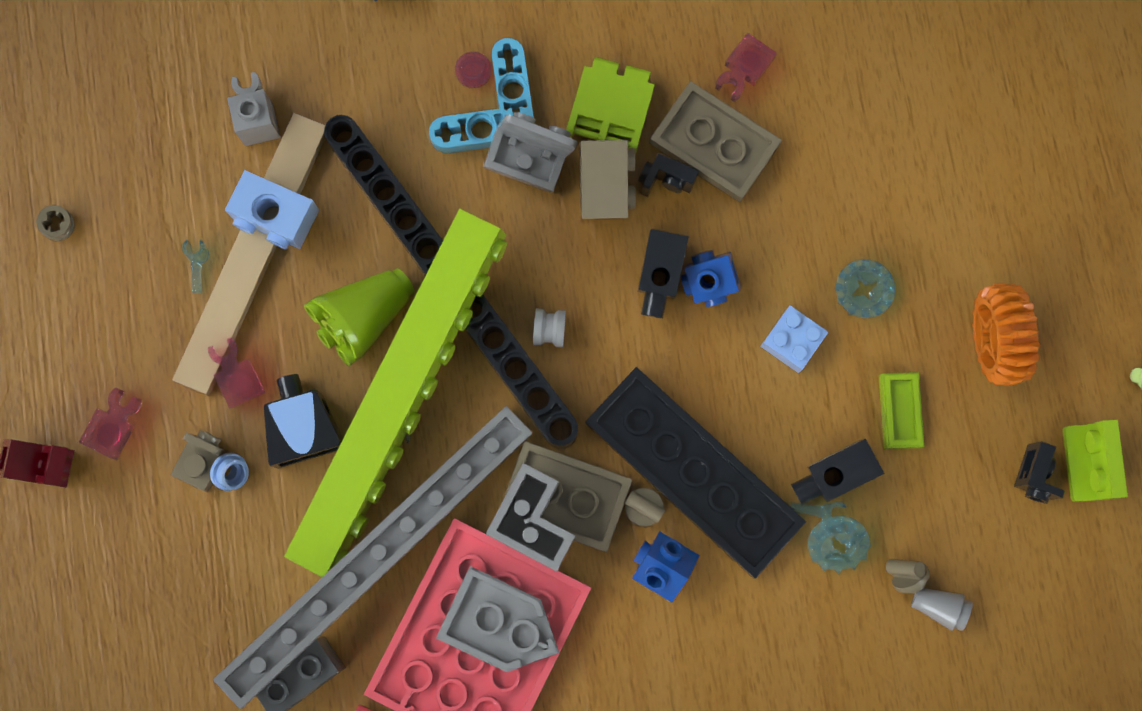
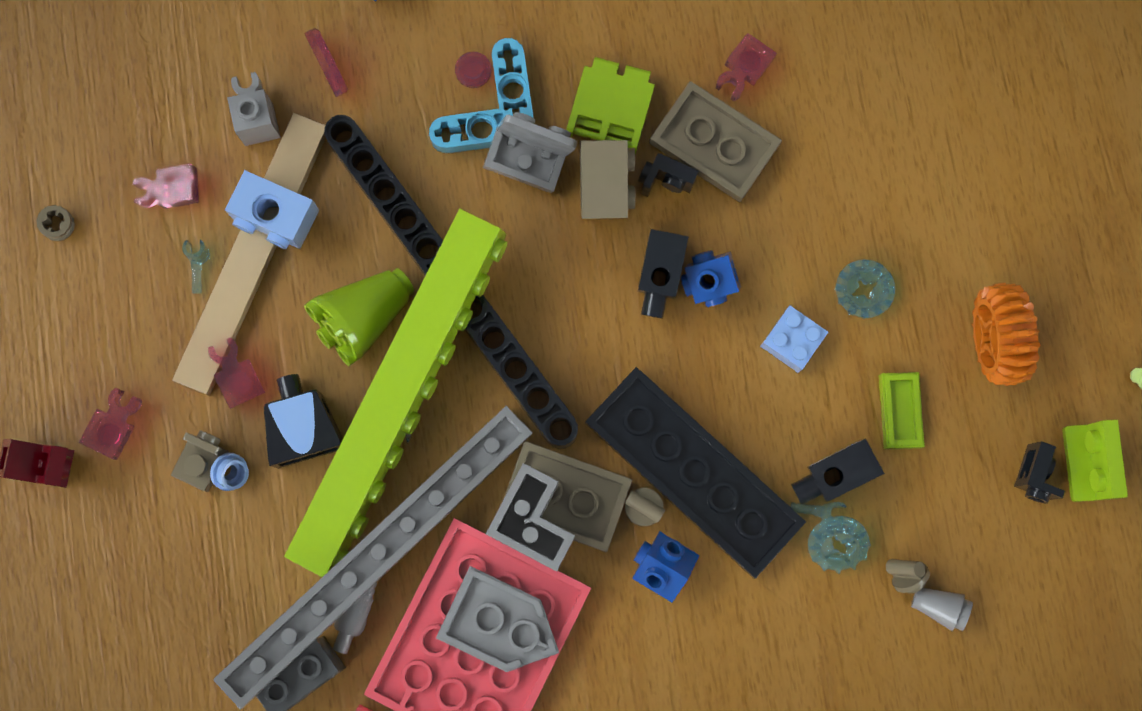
(173, 187): none -> clear pink plate
(326, 62): none -> clear pink tile
(353, 621): none -> light grey piece
(549, 327): light grey wheel -> none

